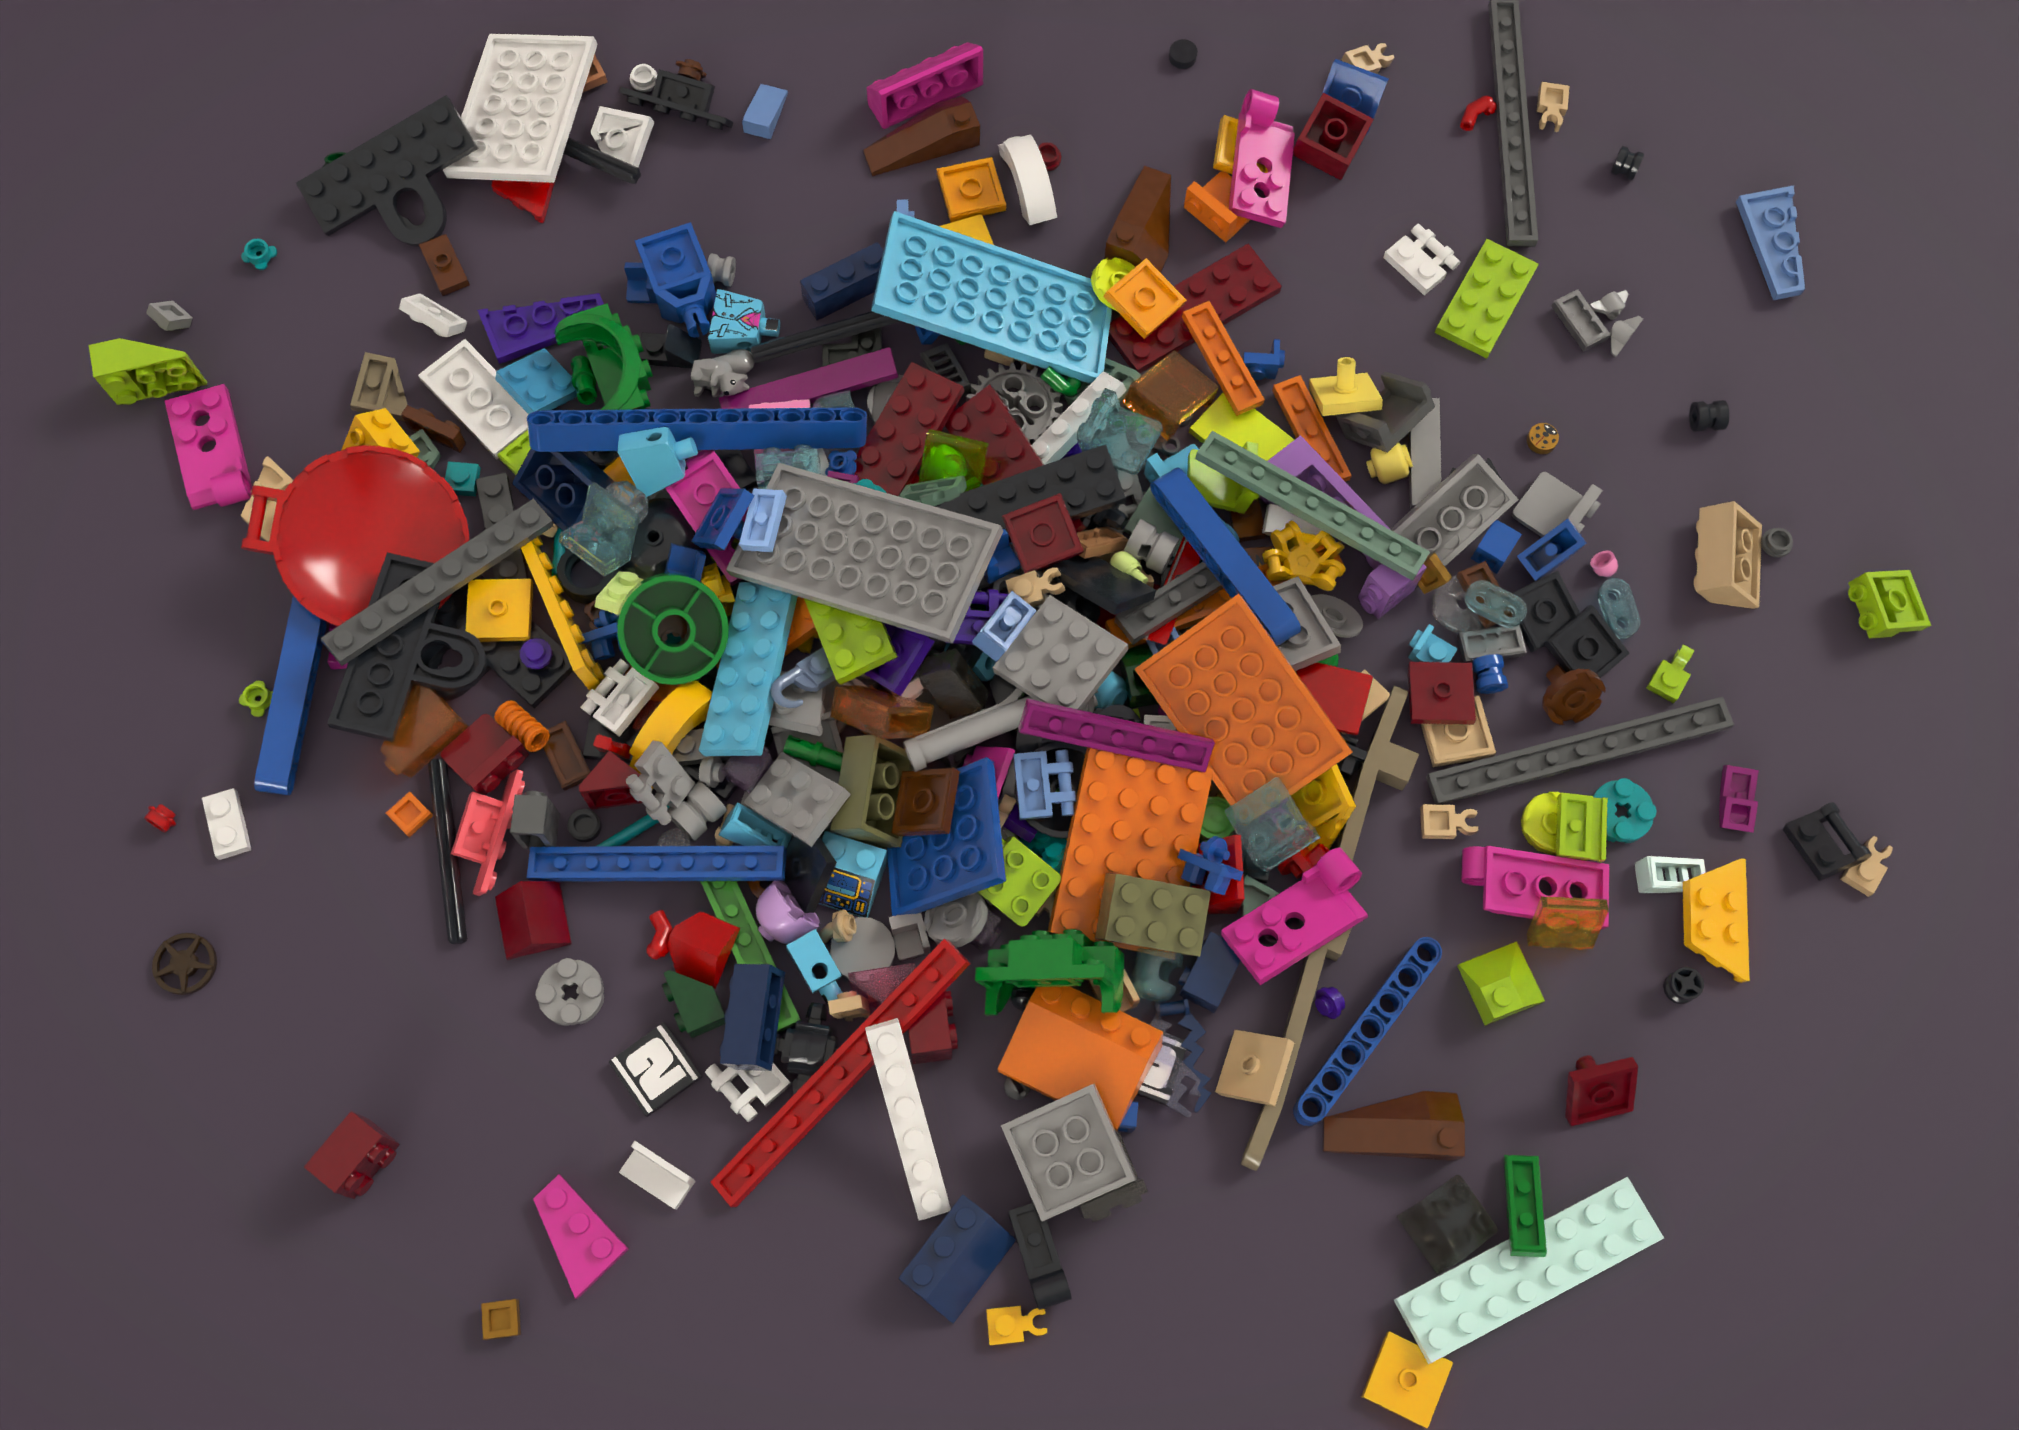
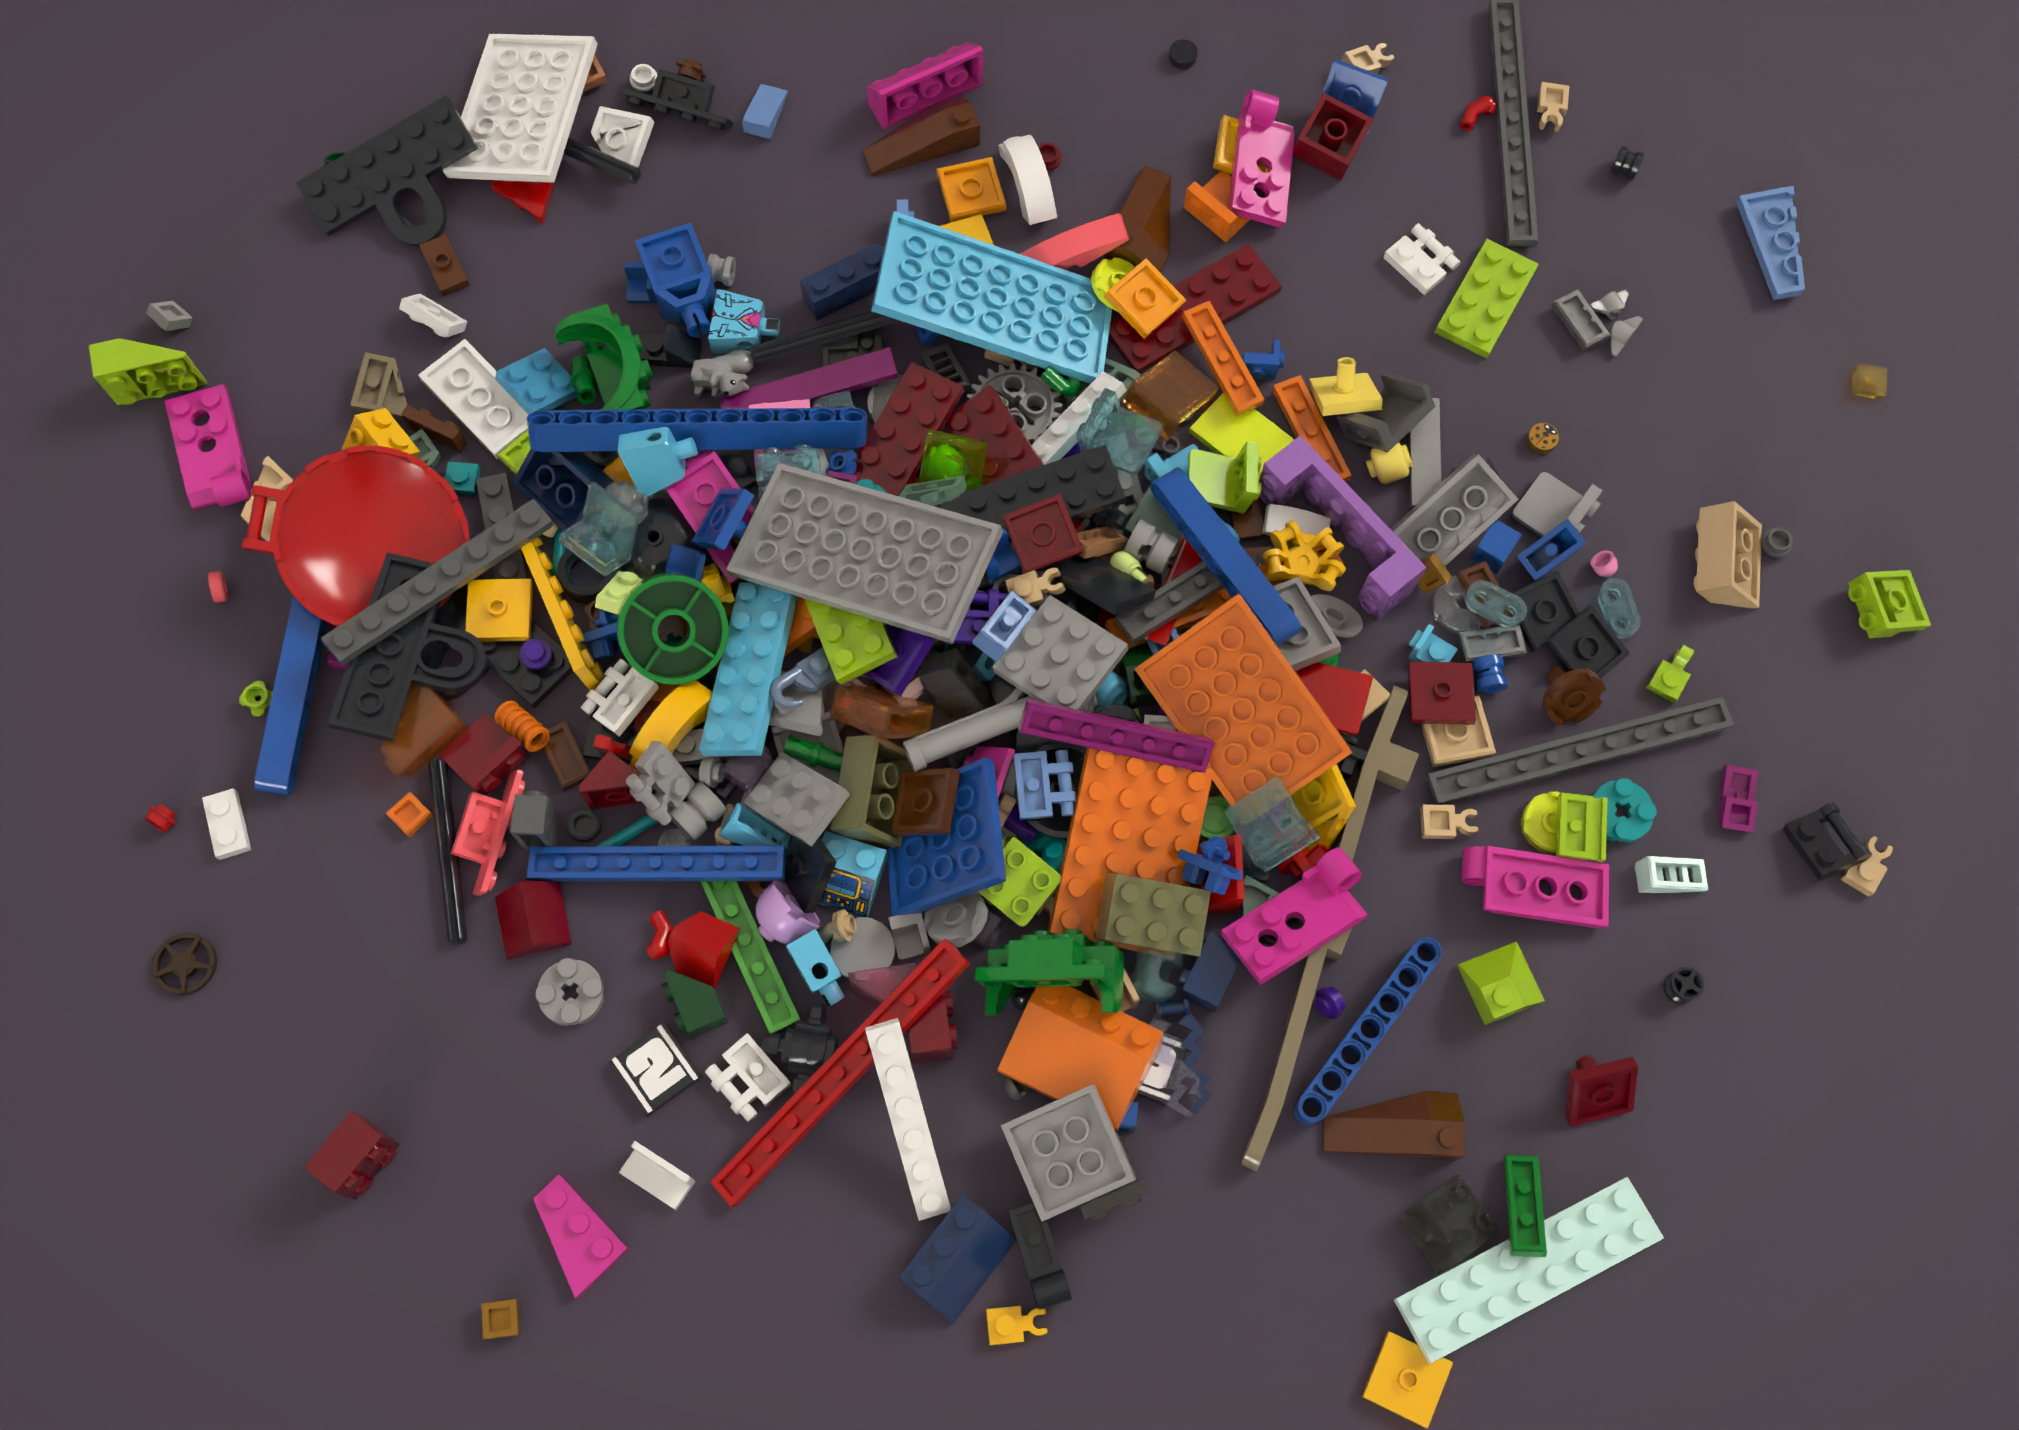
(218, 586): none -> coral tile
(256, 247): teal plate -> none
(530, 328): dark purple wing -> none
(752, 1017): dark blue brick -> none
(762, 520): light blue plate -> none
(849, 1006): tan plate -> none
(1081, 243): none -> coral slope
(1255, 1067): tan plate -> none
(1312, 505): sand green plate -> none
(1567, 922): clear yellow plate -> none
(1709, 415): black wheel -> none
(1718, 918): yellow wing -> none
(1869, 381): none -> clear yellow plate

